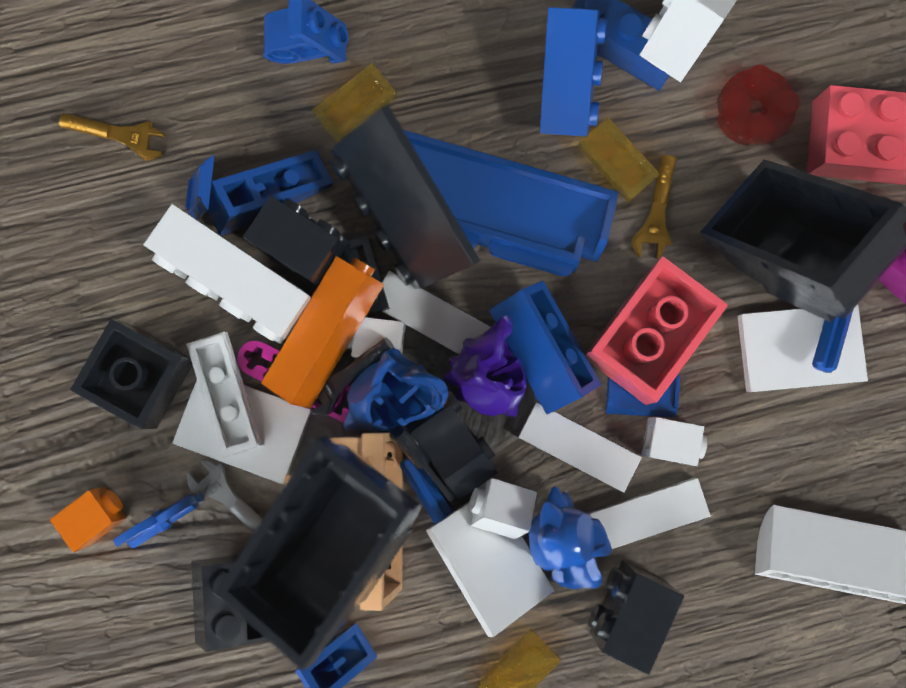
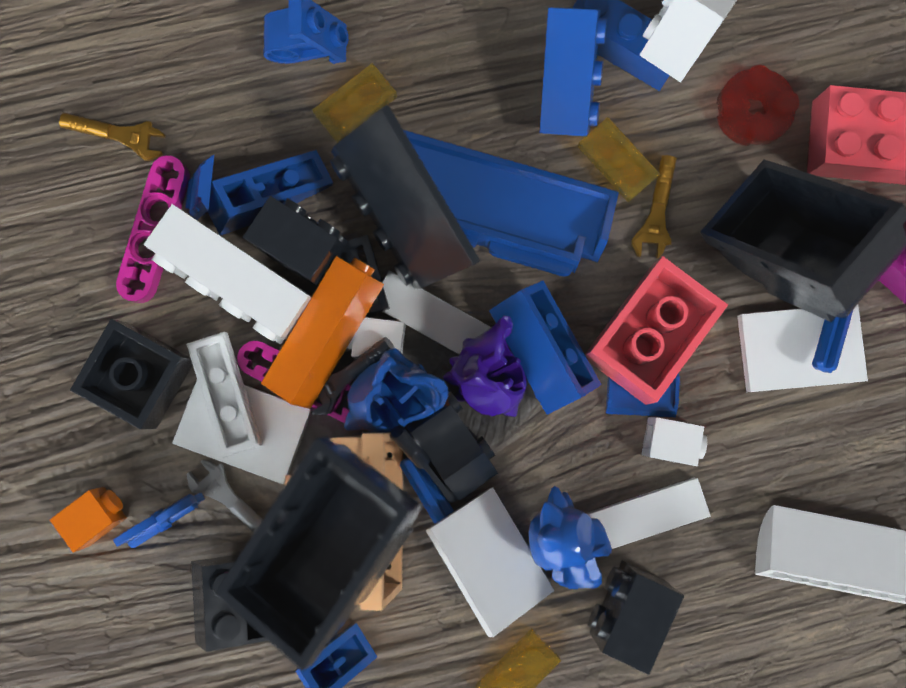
(144, 226): none -> dark pink beam
(502, 508): white brick -> none
(580, 447): white tile -> none

